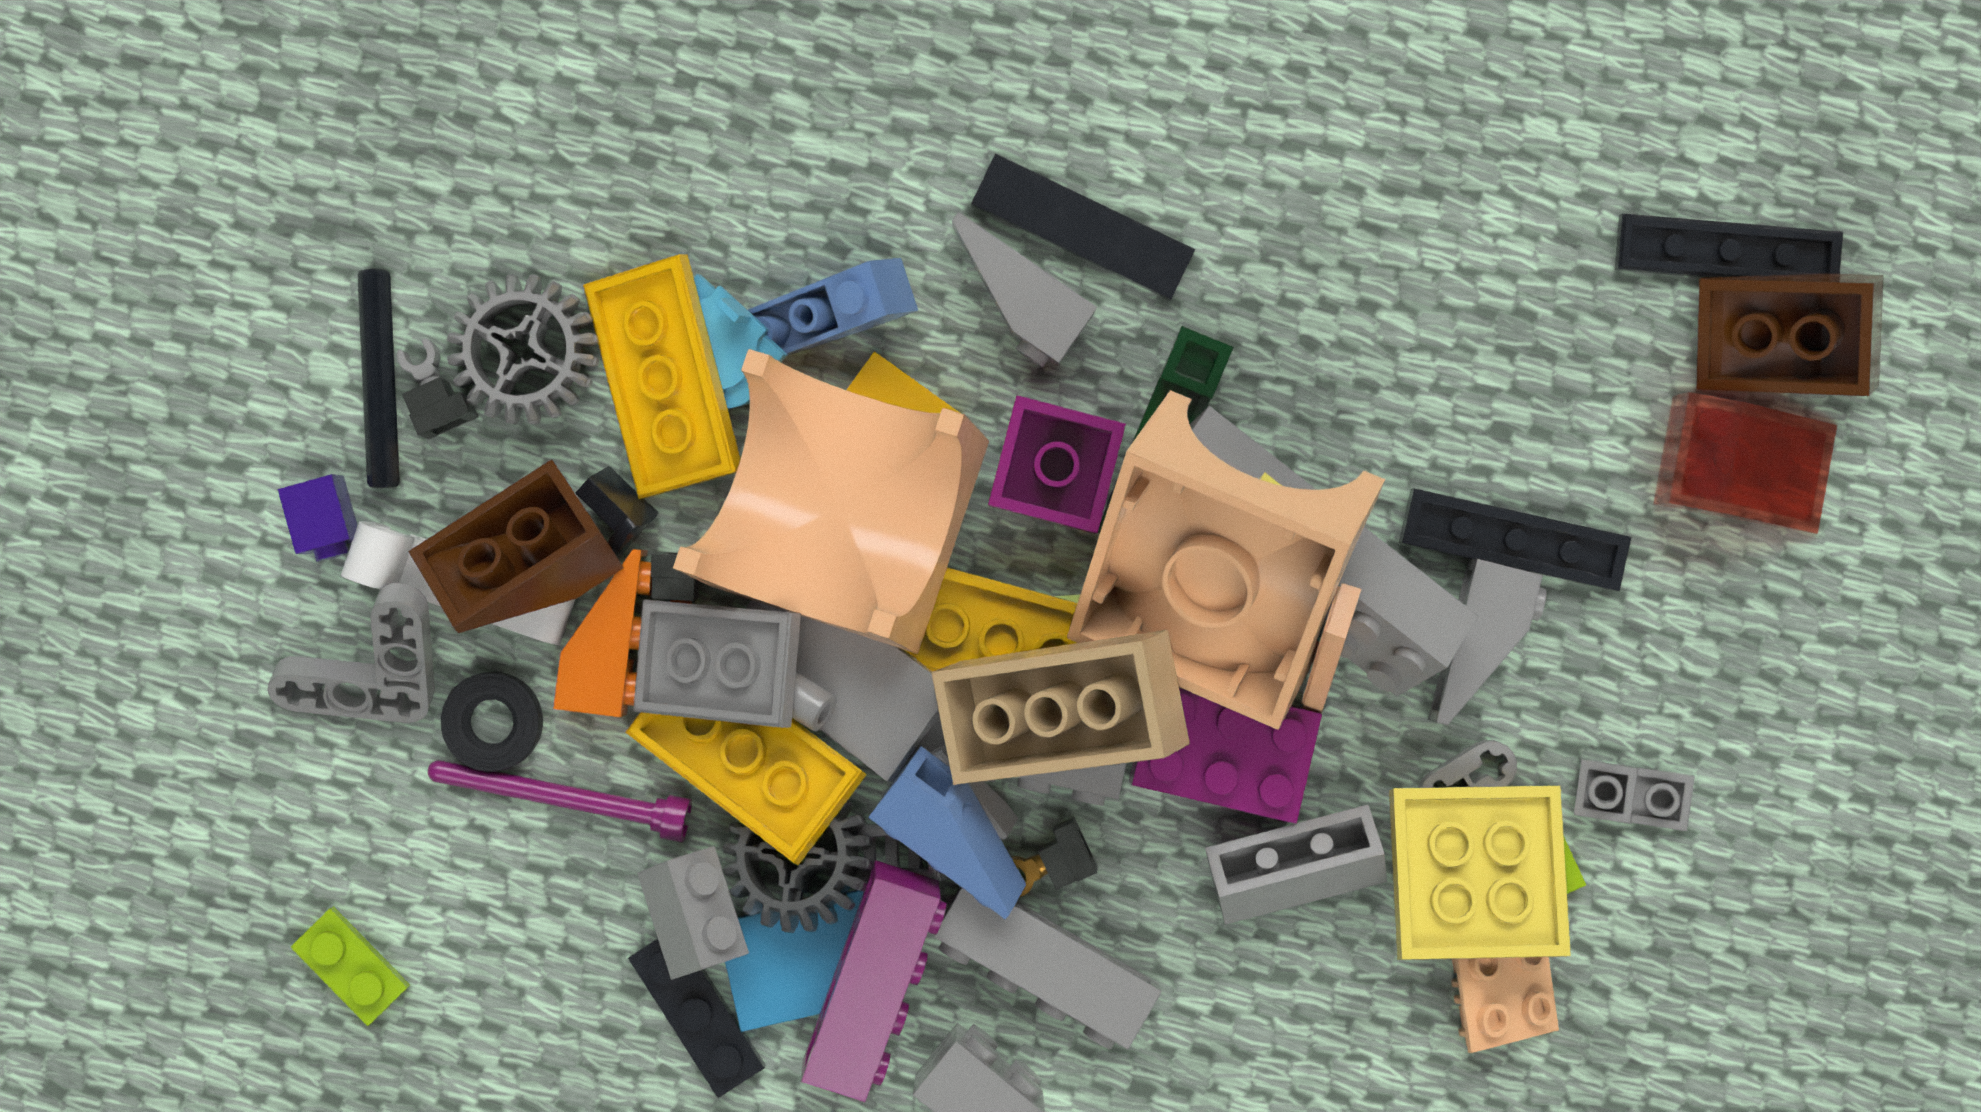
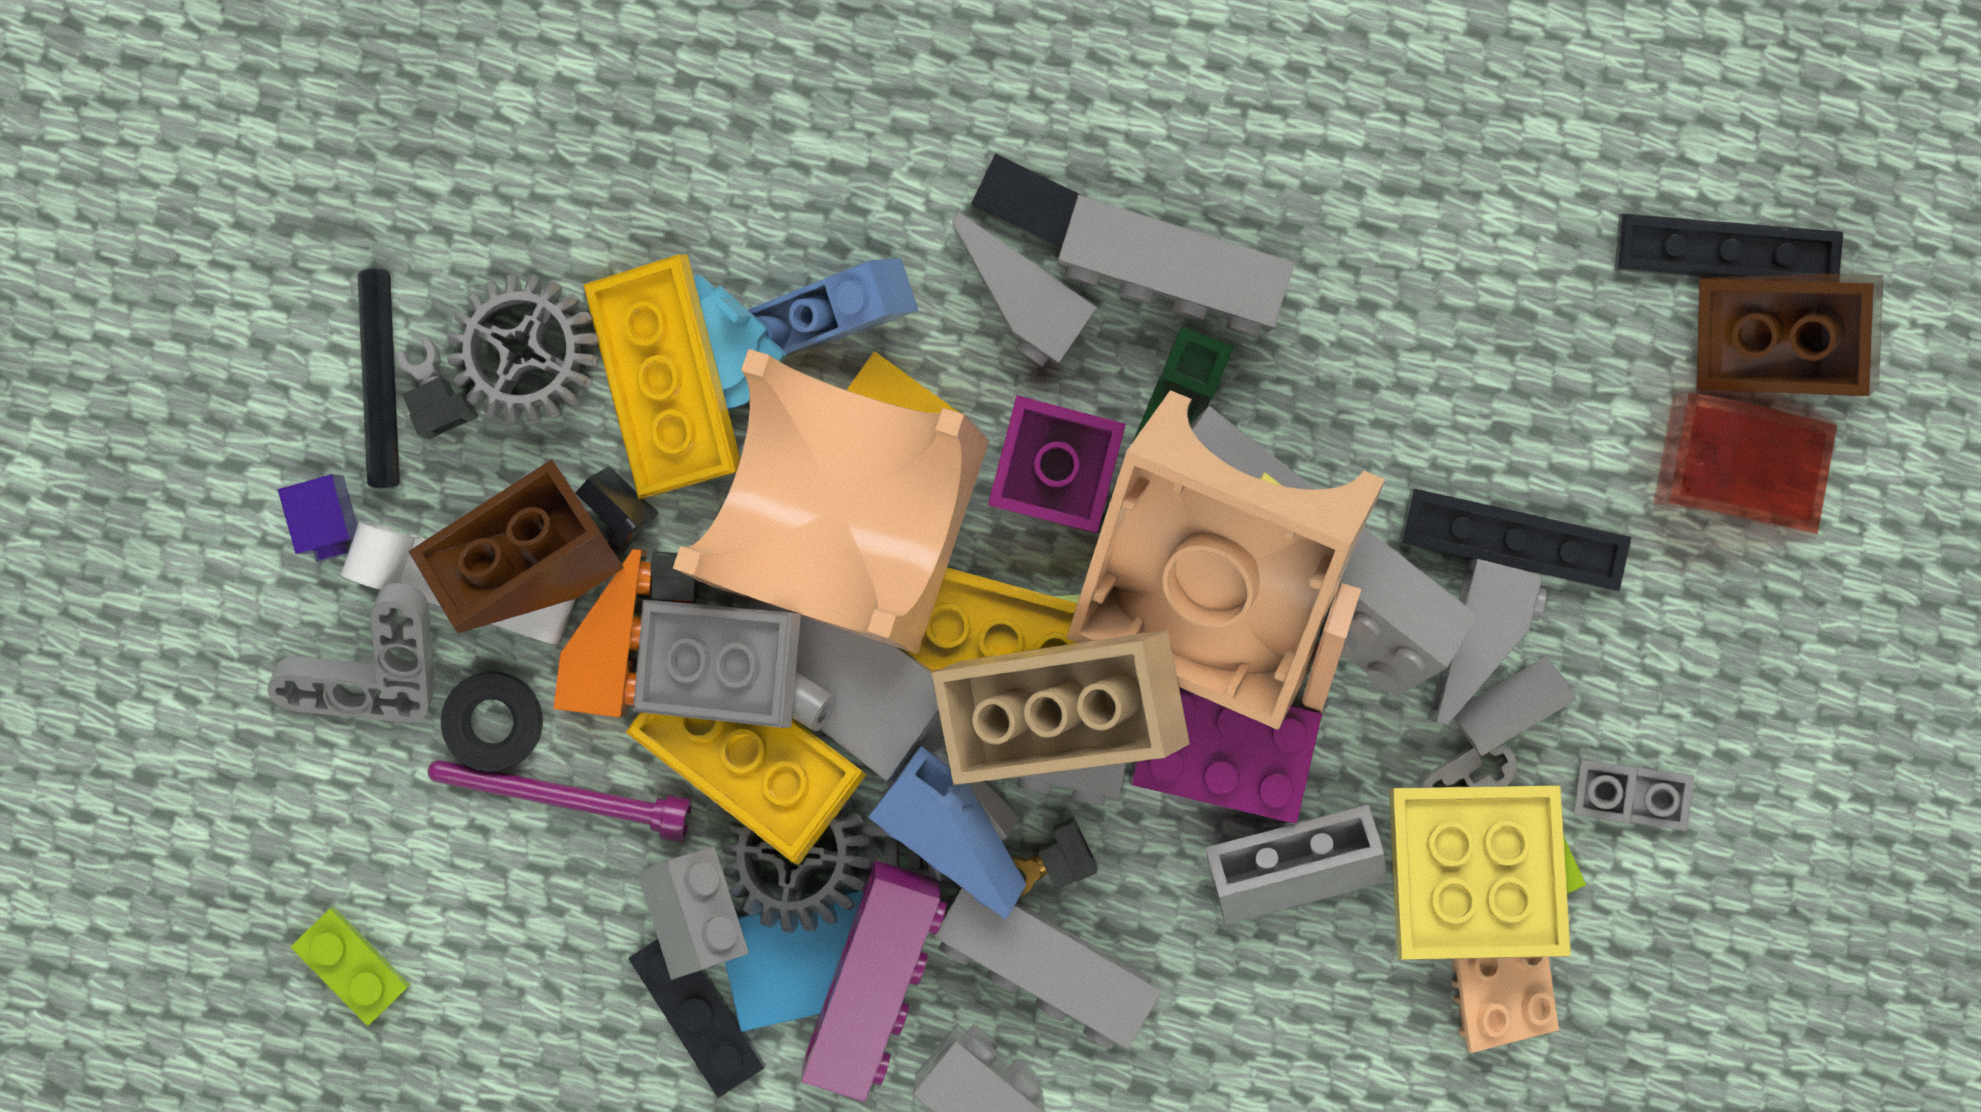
(1174, 265): none -> light grey brick
(1514, 706): none -> light grey tile

